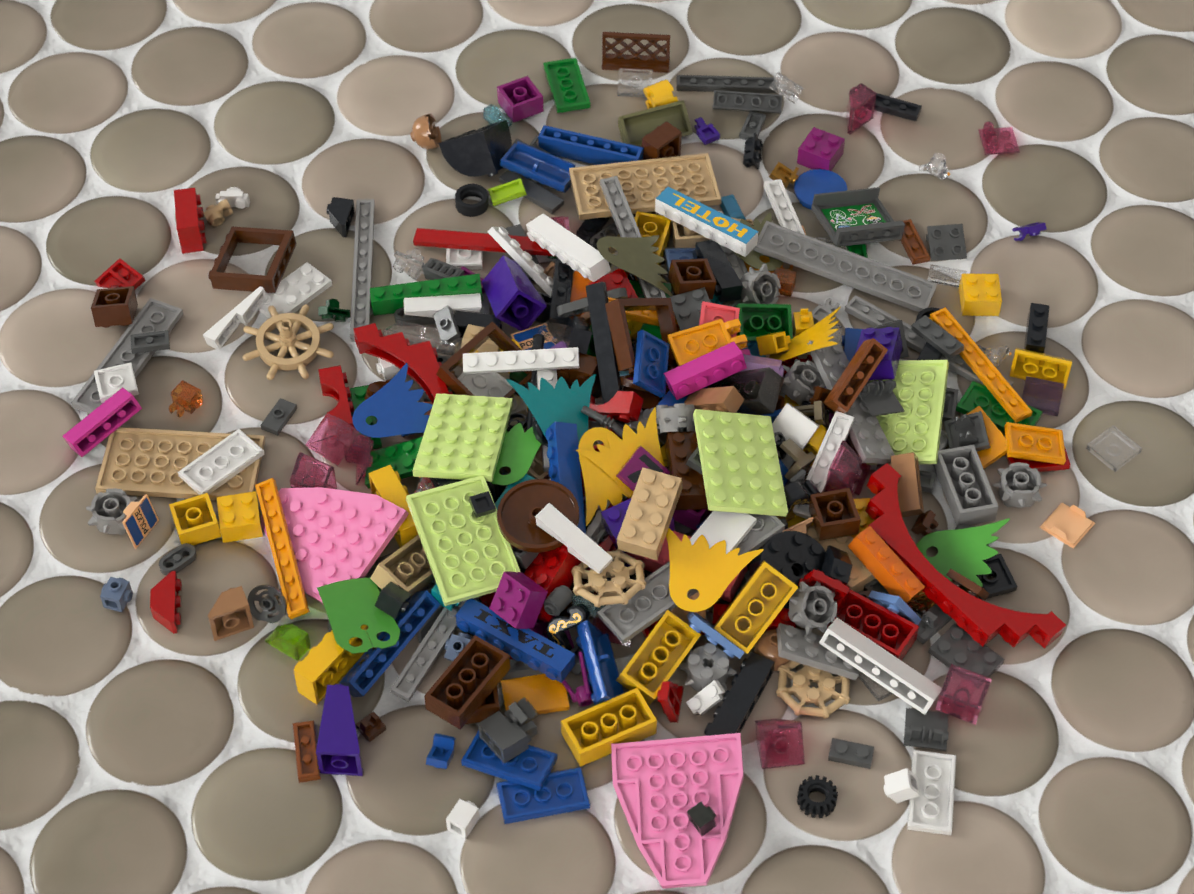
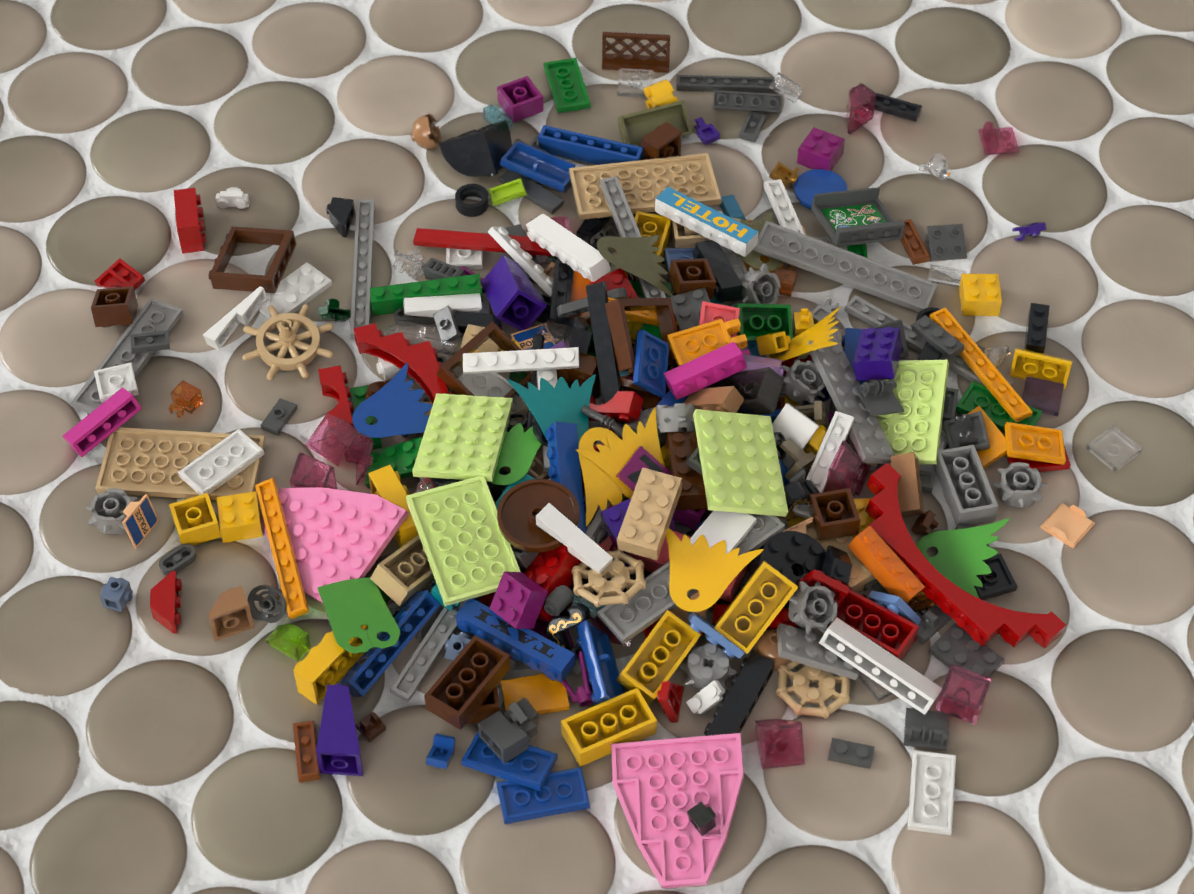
(216, 214): tan plate -> none
(393, 600): black brick -> none
(462, 818): white brick -> none
(482, 504): black plate -> none
(753, 152): black hinge -> none
(818, 785): black tyre -> none
(820, 395): reddish brown tile -> none
(855, 376): dark orange brick -> none
(901, 785): white brick -> none
(972, 588): reddish brown plate -> none

